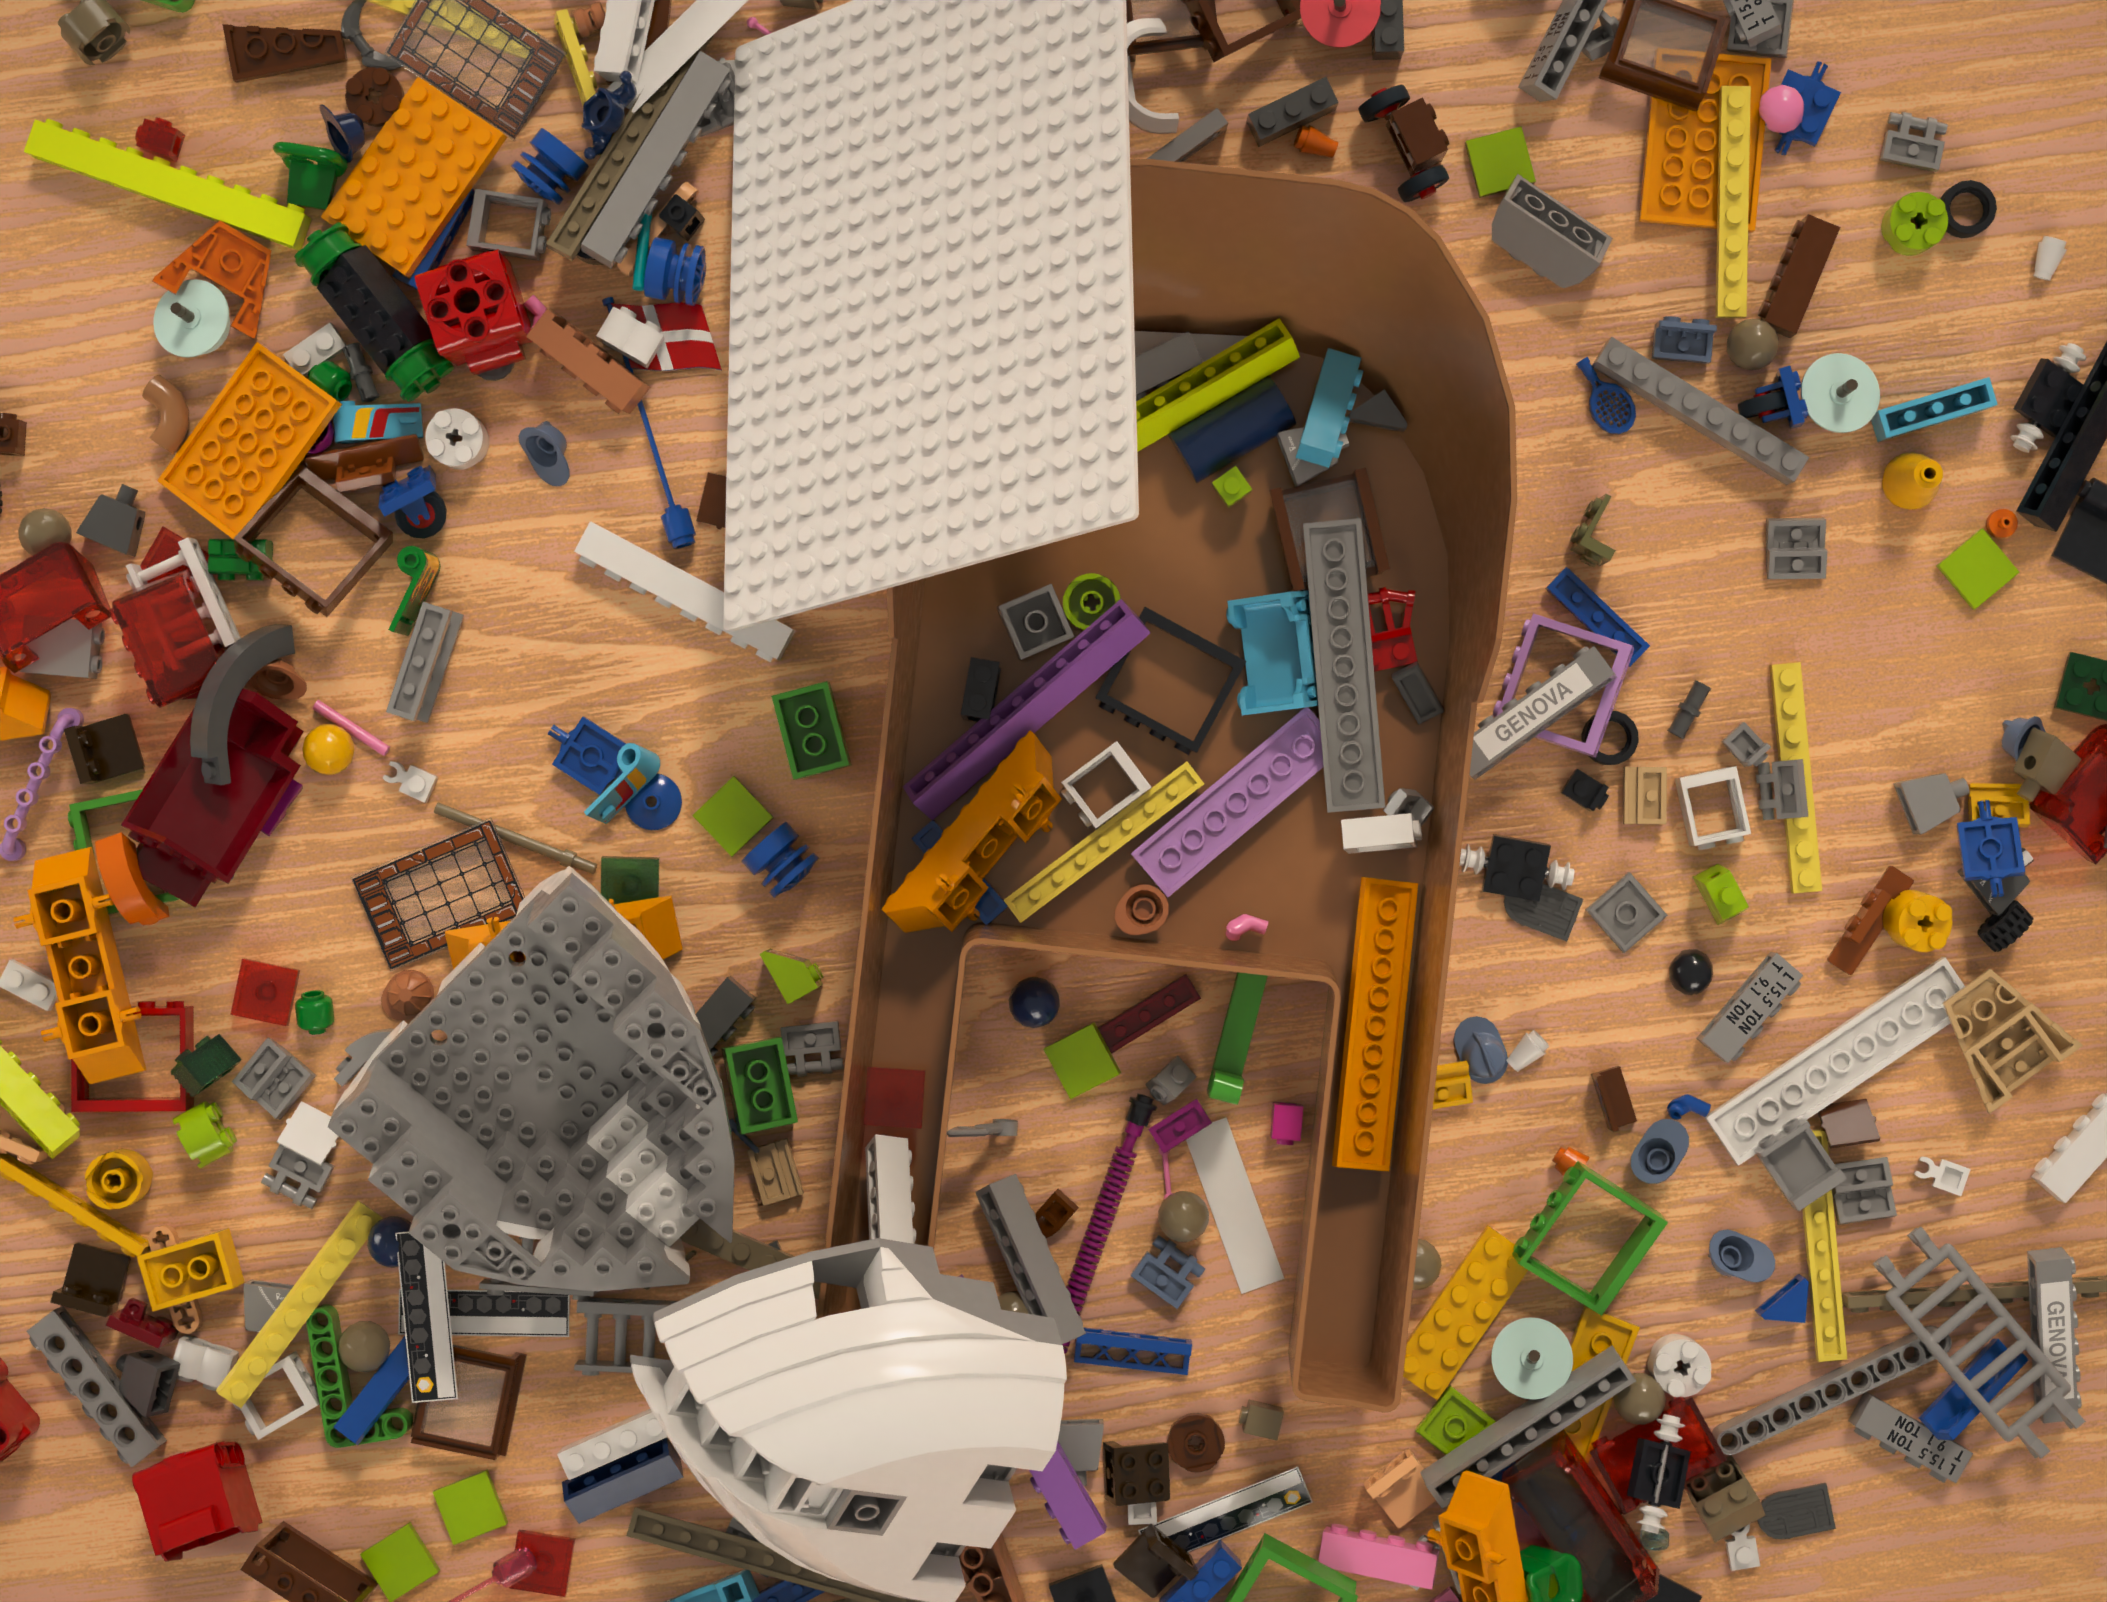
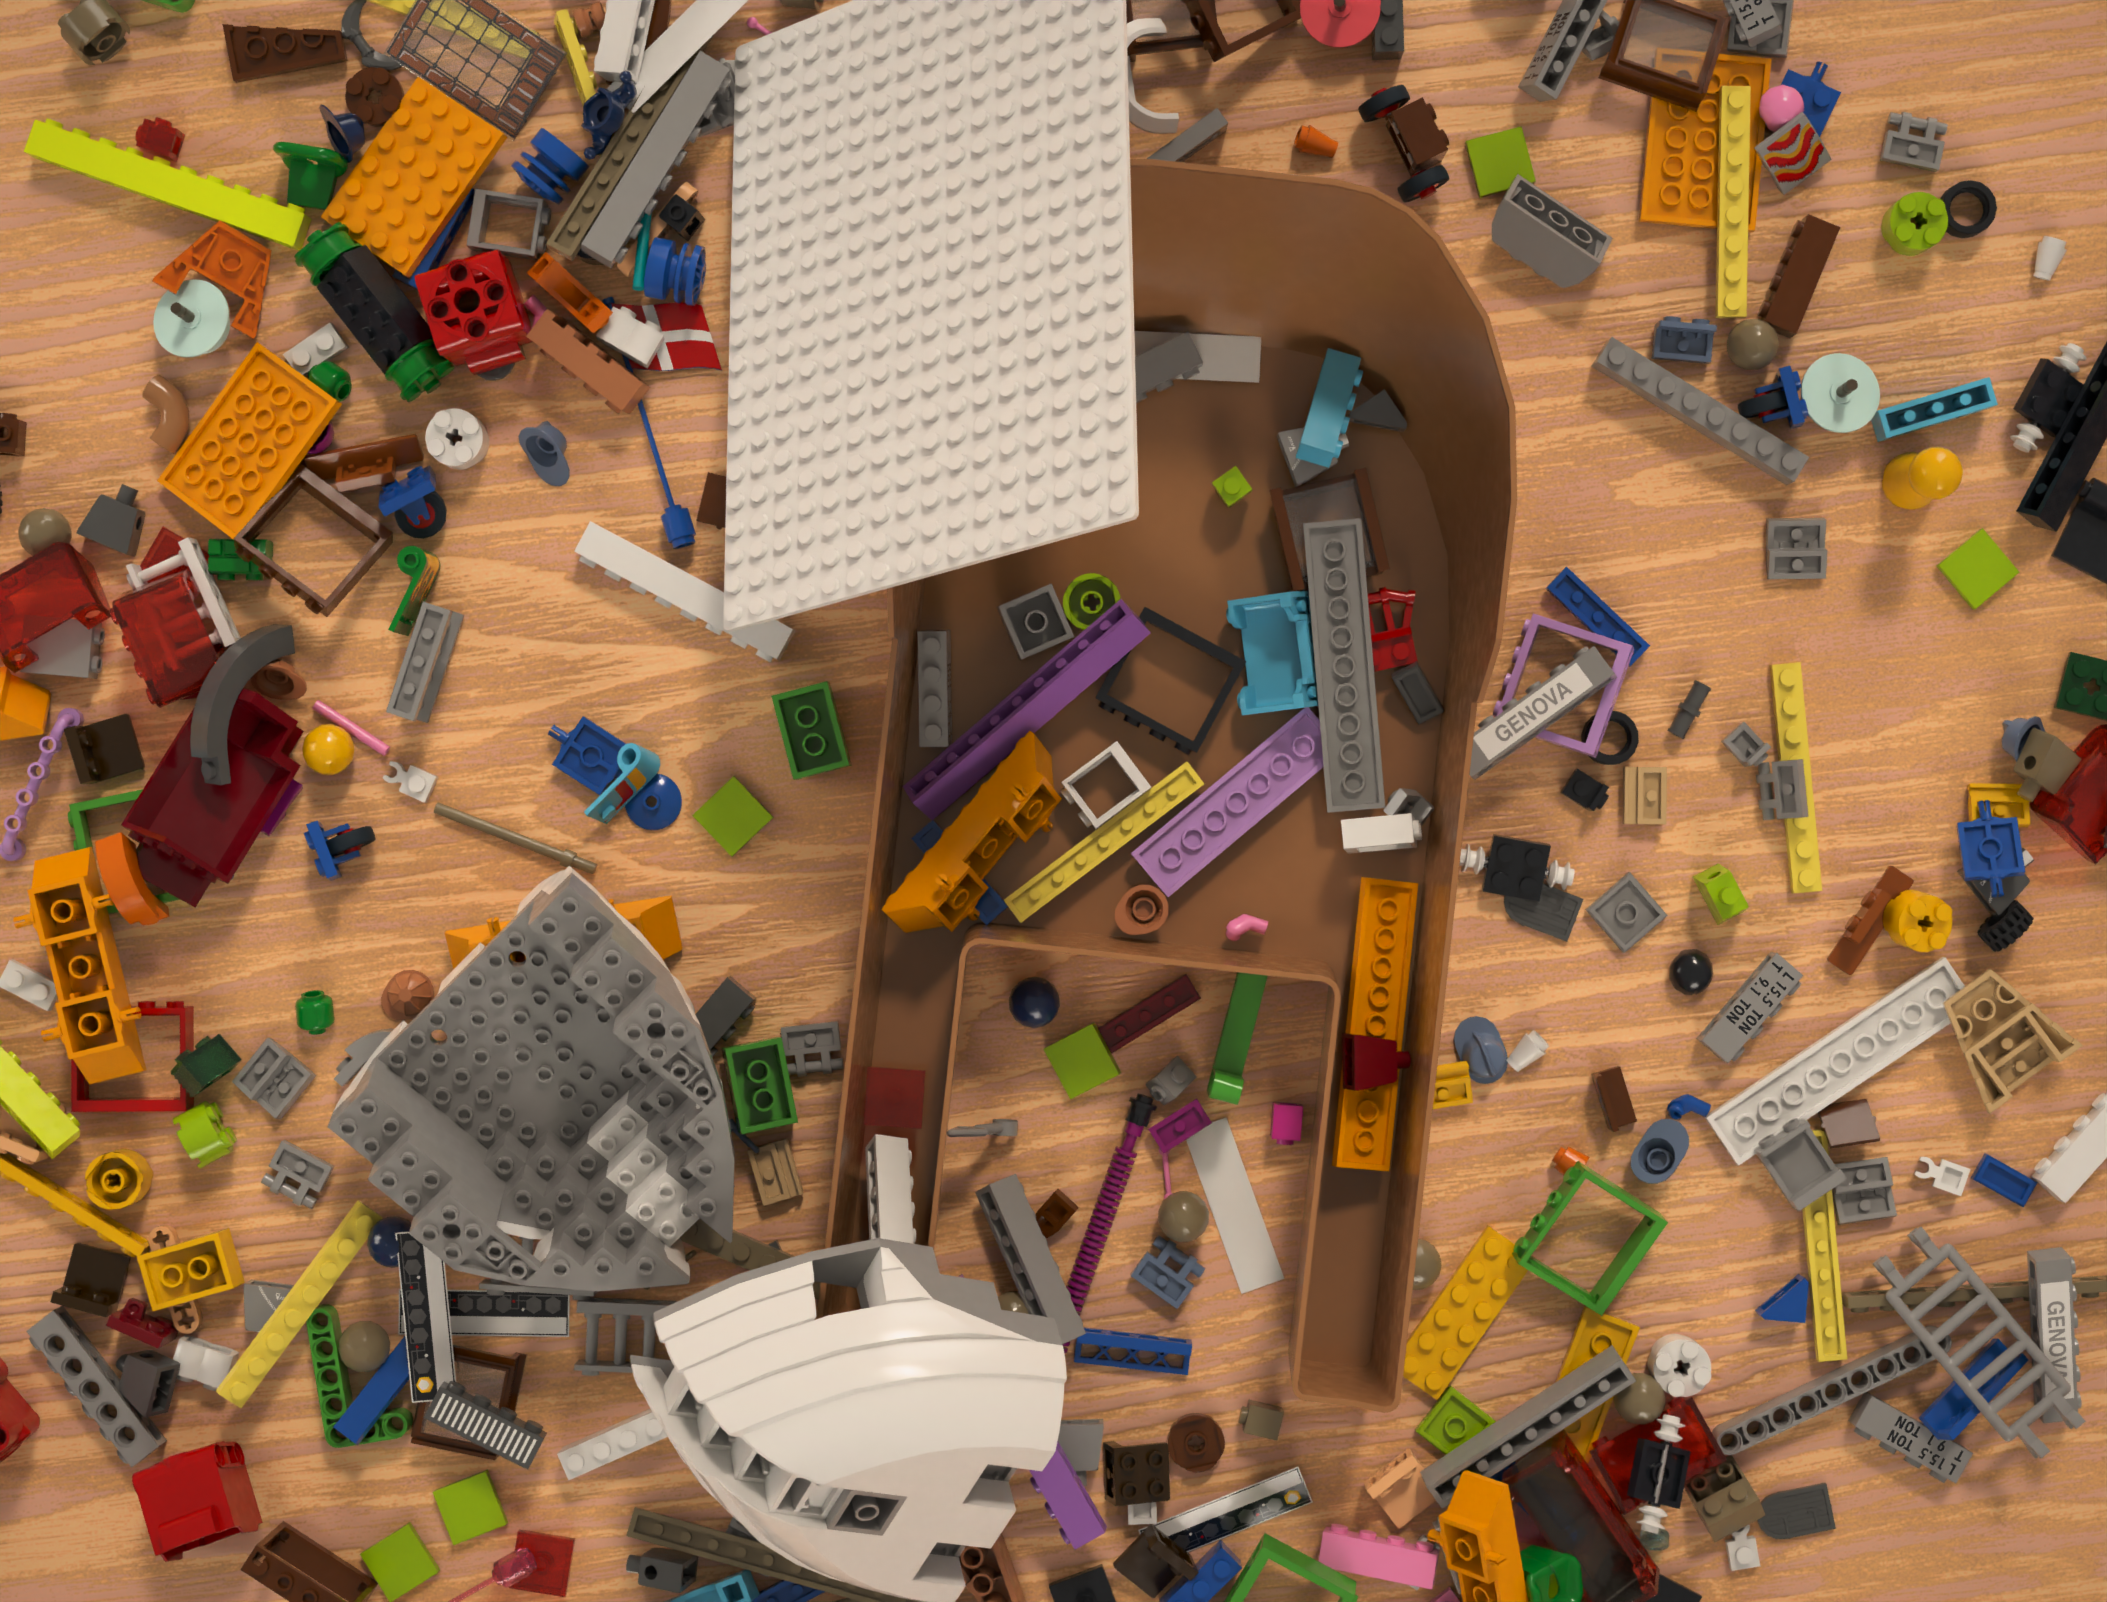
(265, 992): clear red plate -> none
(304, 1387): white window -> none
(309, 1134): white piece -> none
(346, 842): none -> plate
(360, 372): dark grey pin -> none
(376, 422): medium azure door -> none
(438, 890): piece -> none
(485, 1424): none -> dark grey brick
(570, 293): none -> orange arch
(622, 1480): brick -> none
(629, 878): clear green plate -> none
(664, 1569): none -> dark grey torso
(780, 859): blue wheel -> none
(792, 974): lime slope -> none
(934, 688): none -> light grey brick
(980, 689): black panel -> none
(1213, 382): neon yellow brick -> none
(1233, 429): dark blue brick -> none
(1292, 111): dark grey brick -> none
(1371, 1061): none -> dark red torso
(1532, 1358): light aqua piece -> none
(1591, 375): blue piece -> none
(1591, 550): olive bracket -> none
(1708, 841): white window -> none
(1741, 1256): sand blue piece -> none
(1793, 153): none -> slope
(1930, 800): light grey torso -> none
(1935, 473): none -> yellow piece
(1996, 526): orange tile -> none
(2004, 1180): none -> blue tile

